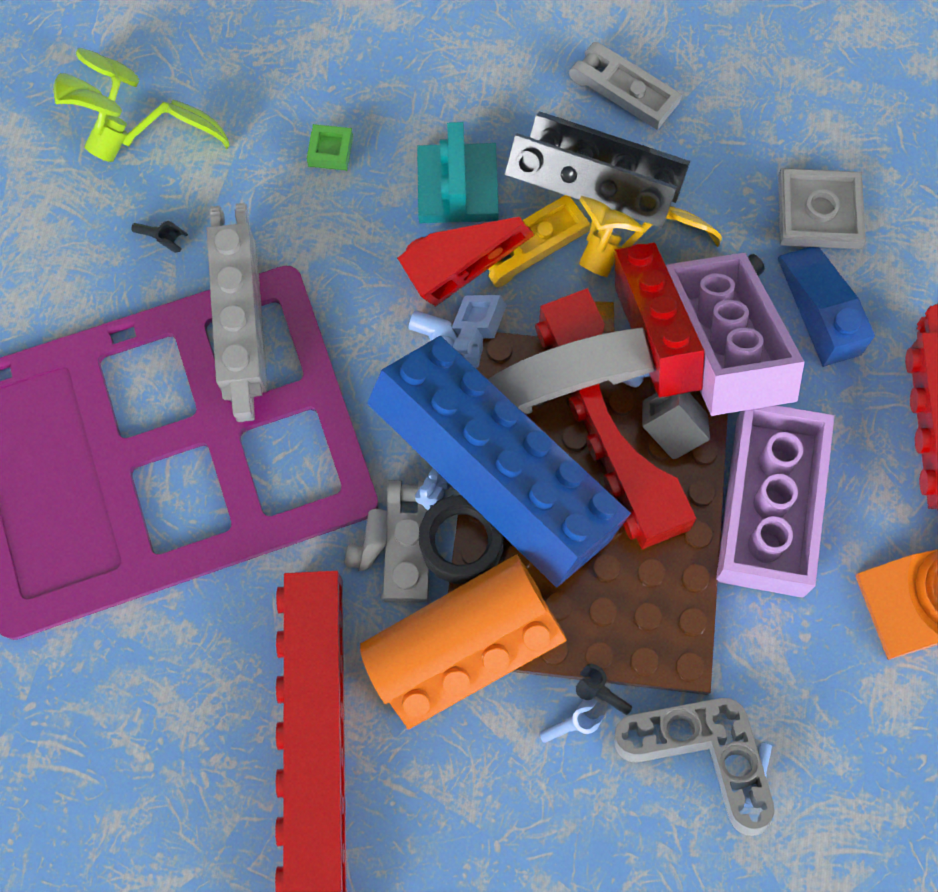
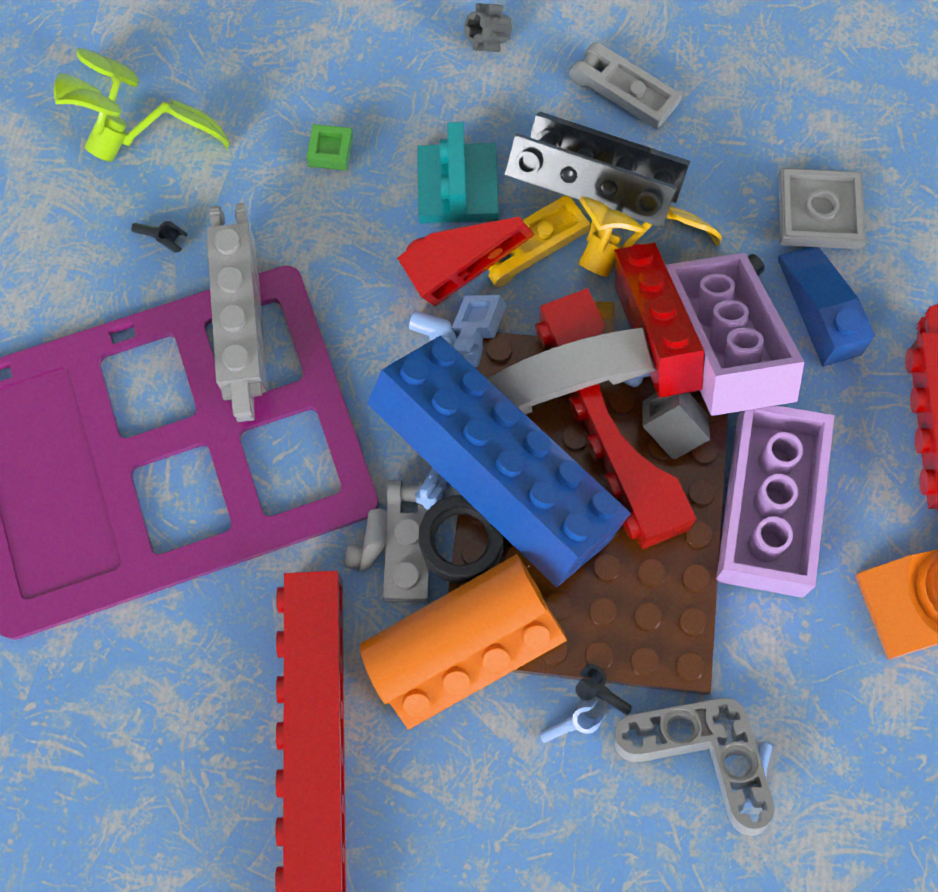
(488, 27): none -> dark grey gear

